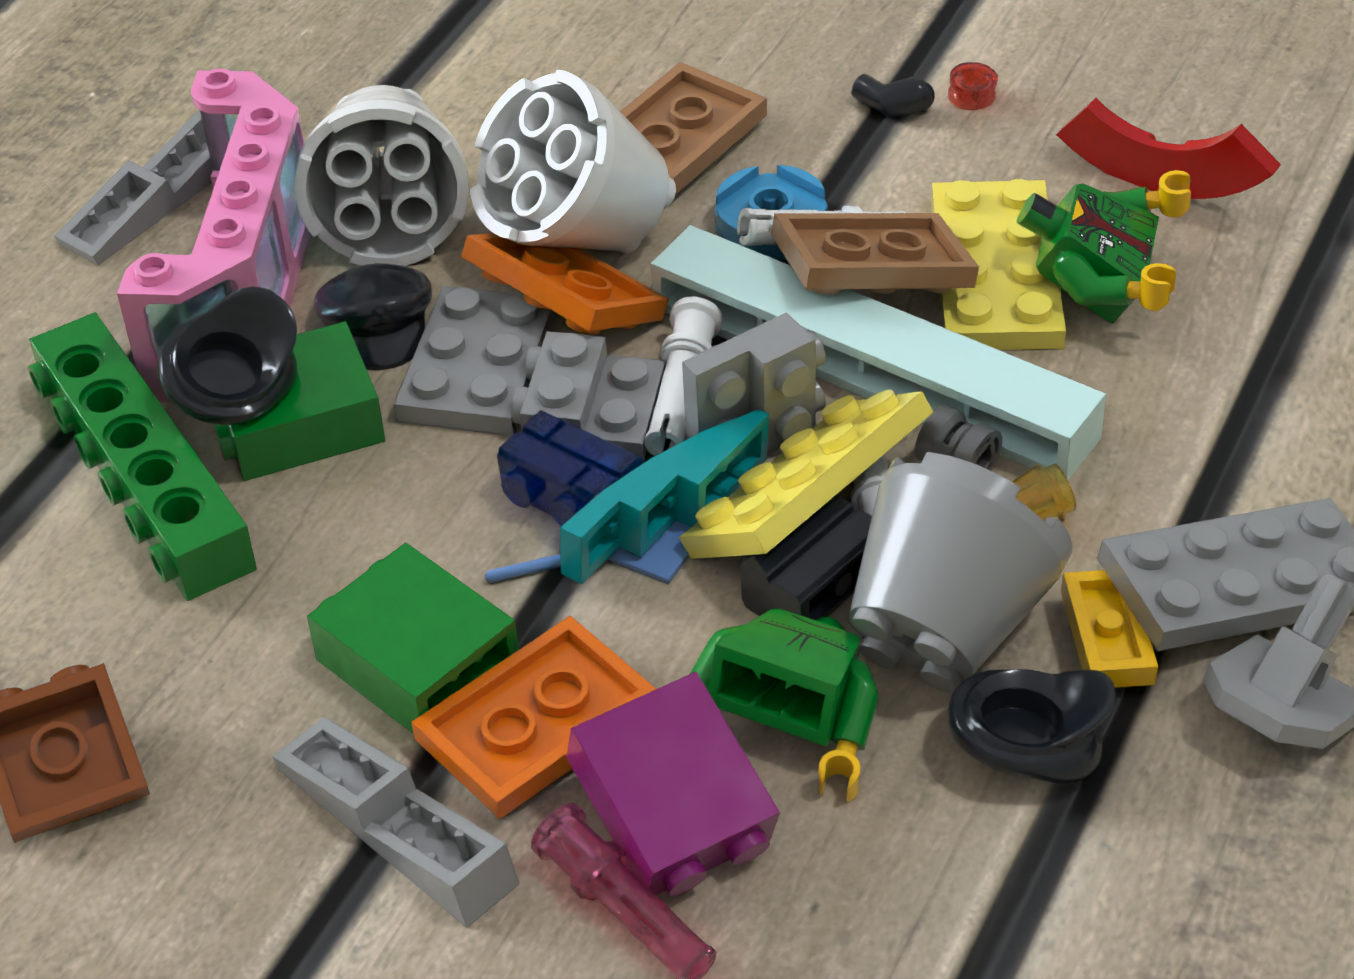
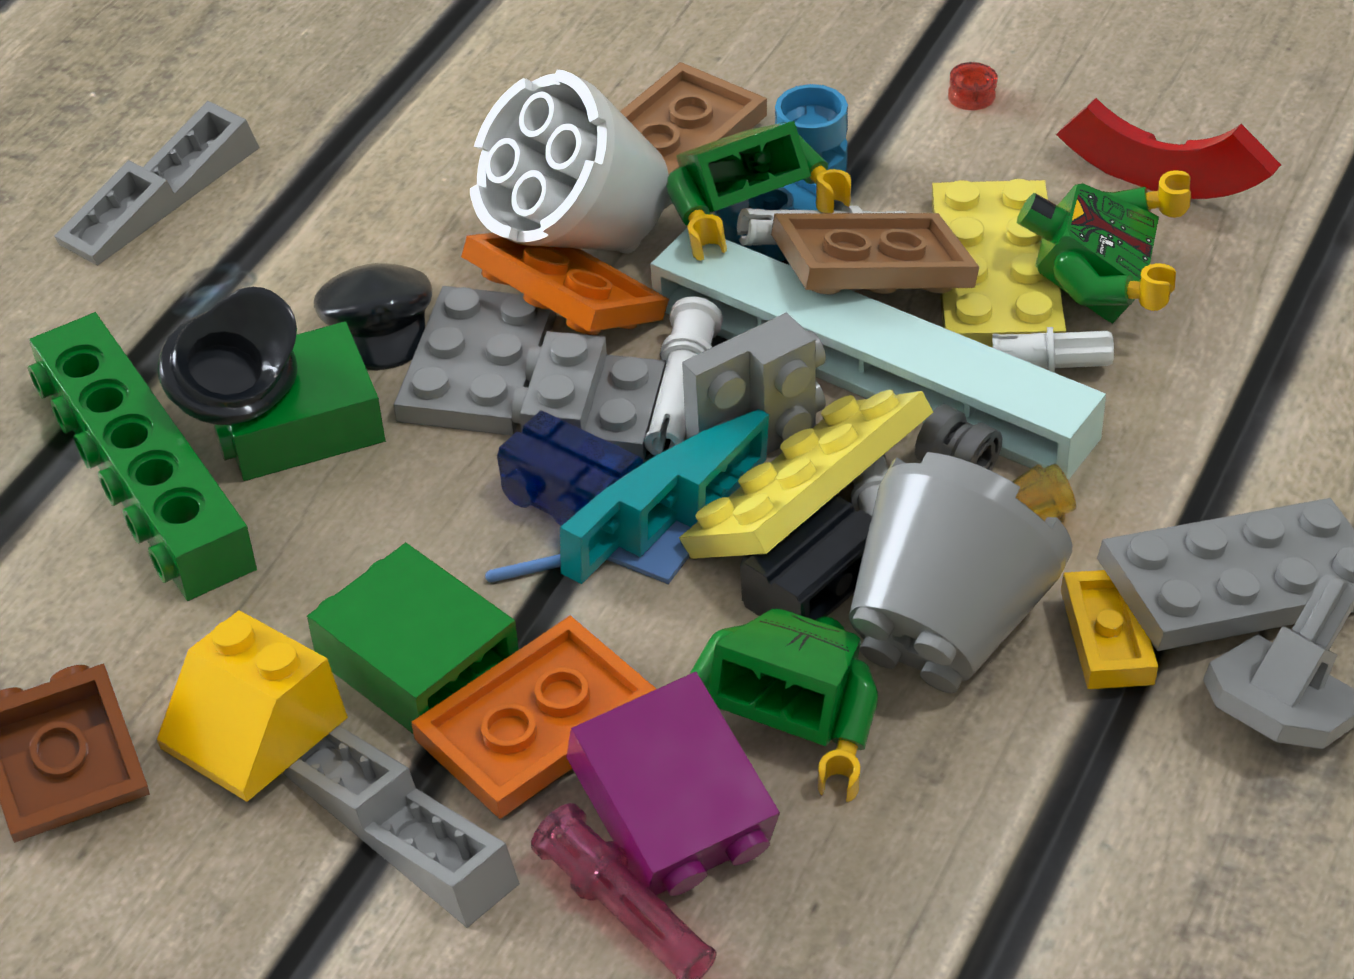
(249, 227): bright pink windscreen -> none
(249, 705): none -> yellow slope
(377, 202): white cone -> none
(745, 168): none -> green torso
(819, 119): none -> dark azure wheel
(896, 98): black arm -> none
(1033, 721): black piece -> none
(1059, 349): none -> white axle

